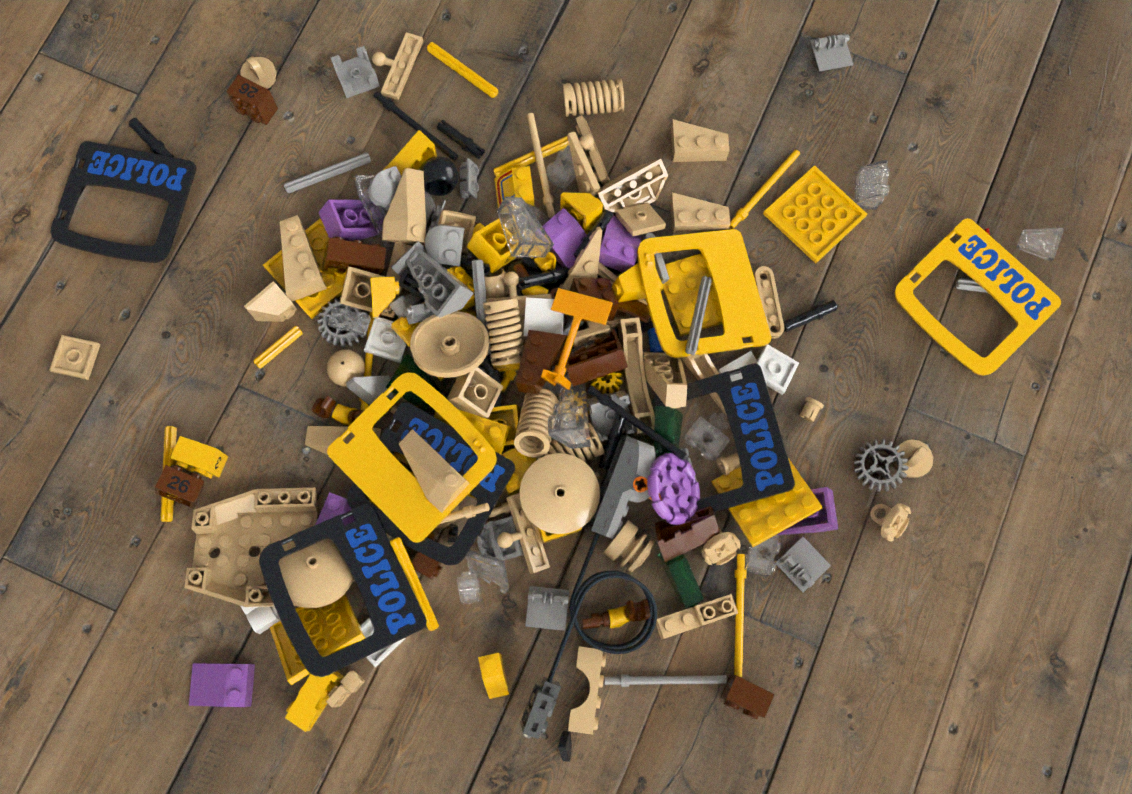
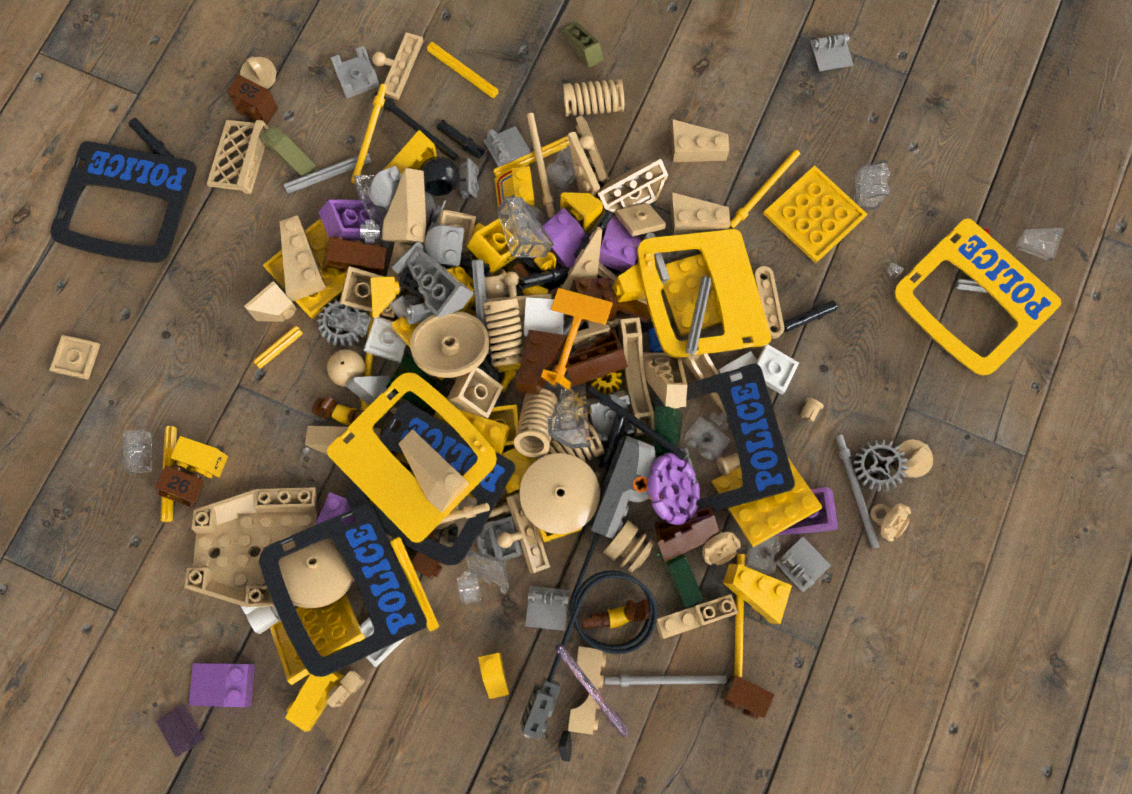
(137, 451): none -> clear brick
(180, 730): none -> clear purple plate
(252, 156): none -> tan fence
(287, 151): none -> olive slope
(369, 231): none -> clear gear
(378, 103): none -> yellow bar
(506, 145): none -> light grey hinge
(583, 43): none -> olive slope
(613, 717): none -> bar
(760, 591): none -> yellow wedge
(845, 454): none -> light grey bar
(896, 269): none -> clear hinge

